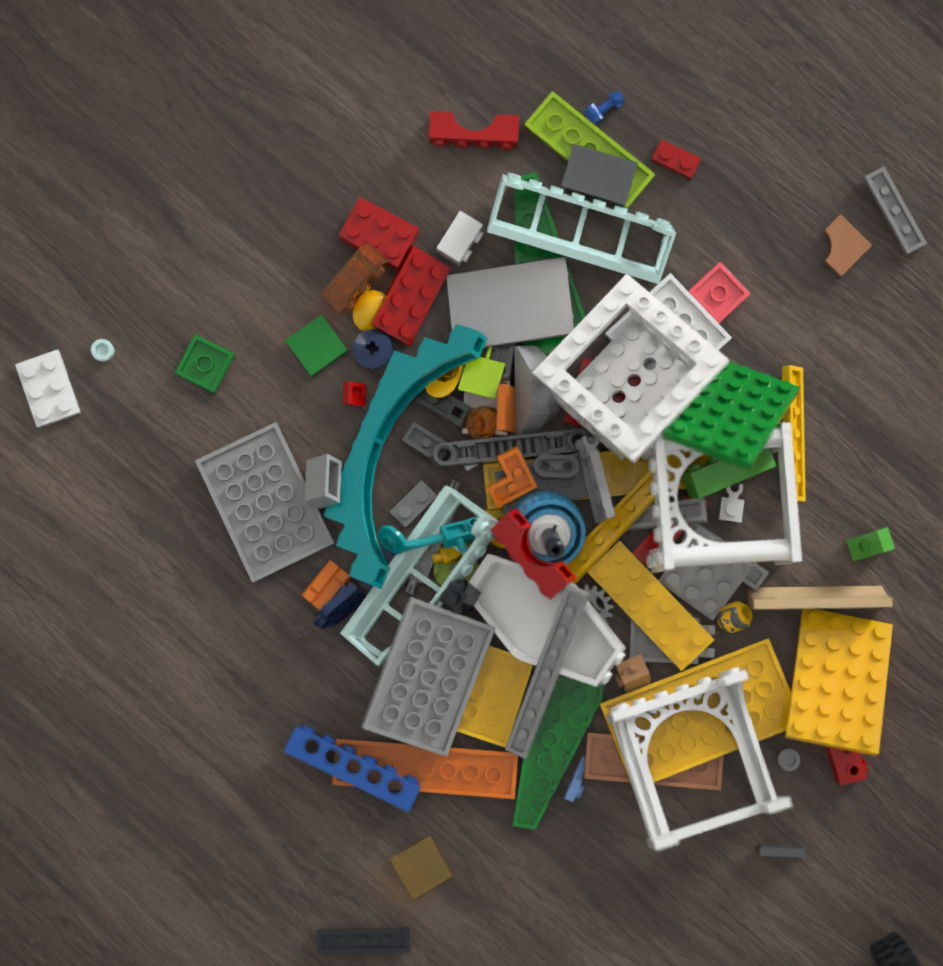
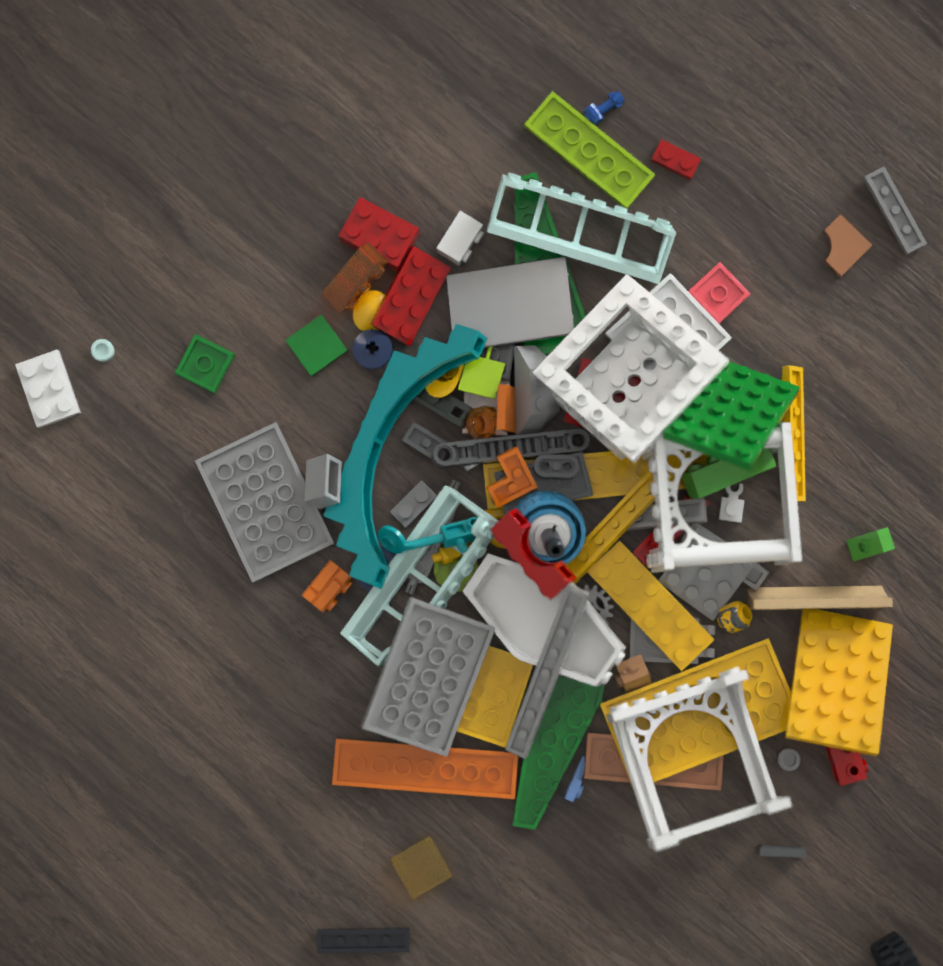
(297, 747): blue brick -> none
(340, 606): dark blue plate -> none
(354, 394): red plate -> none
(460, 596): black brick -> none
(500, 133): red arch -> none
(595, 478): light grey tile -> none
(599, 175): dark grey tile -> none

